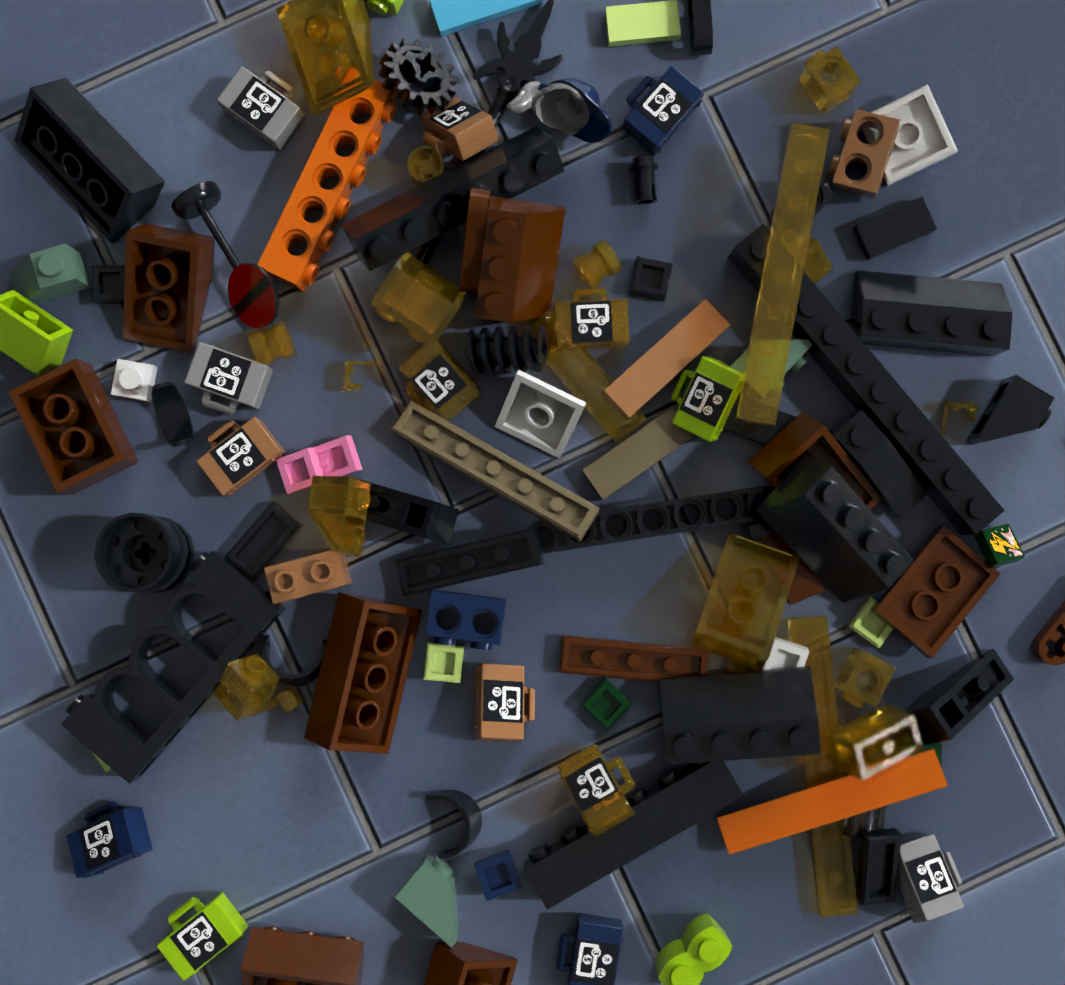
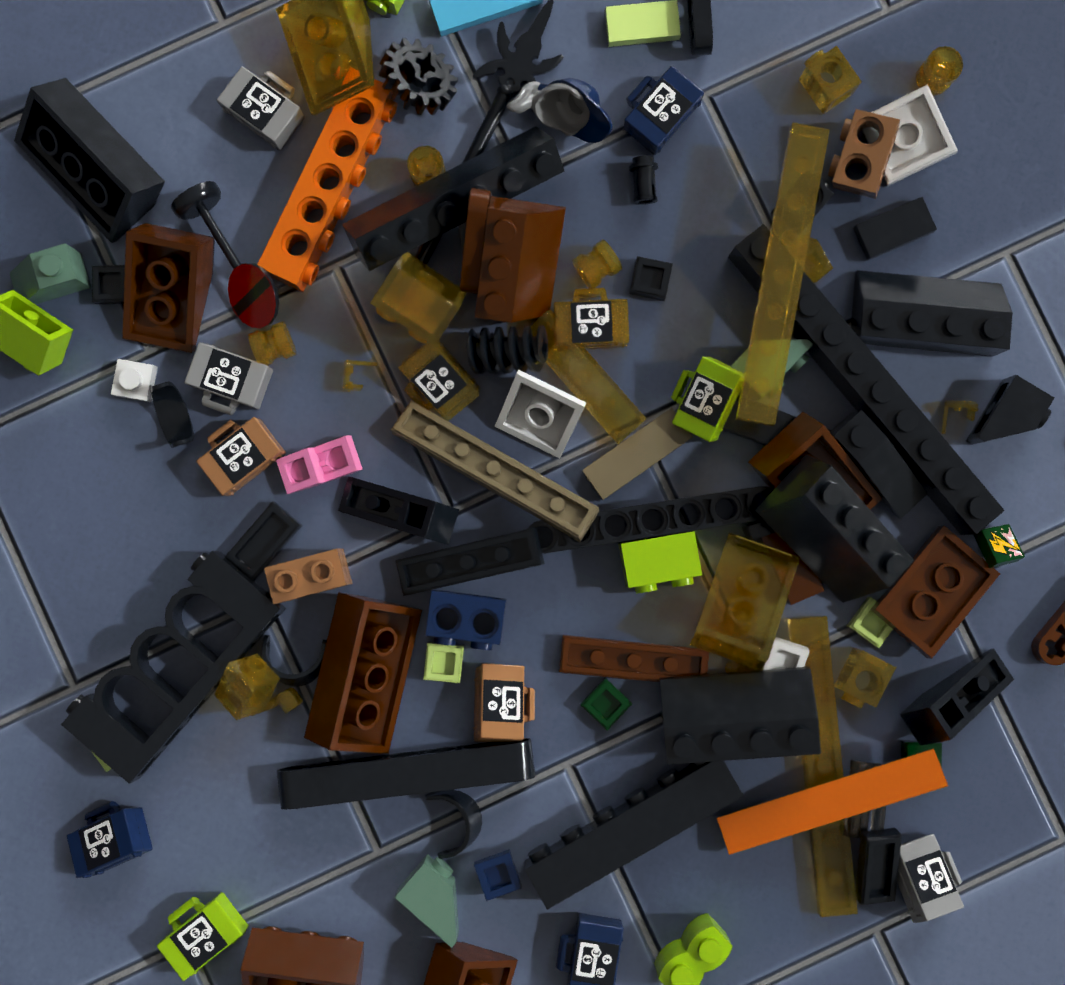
(73, 427): reddish brown brick -> none
(125, 547): black wheel -> none
(340, 511): clear yellow slope -> none
(405, 773): none -> black beam
(459, 129): medium nougat piece -> none
(596, 788): clear yellow piece -> none
(660, 560): none -> lime brick
(665, 359): medium nougat tile -> none
(875, 741): clear yellow brick -> none
(944, 63): none -> clear yellow wheel

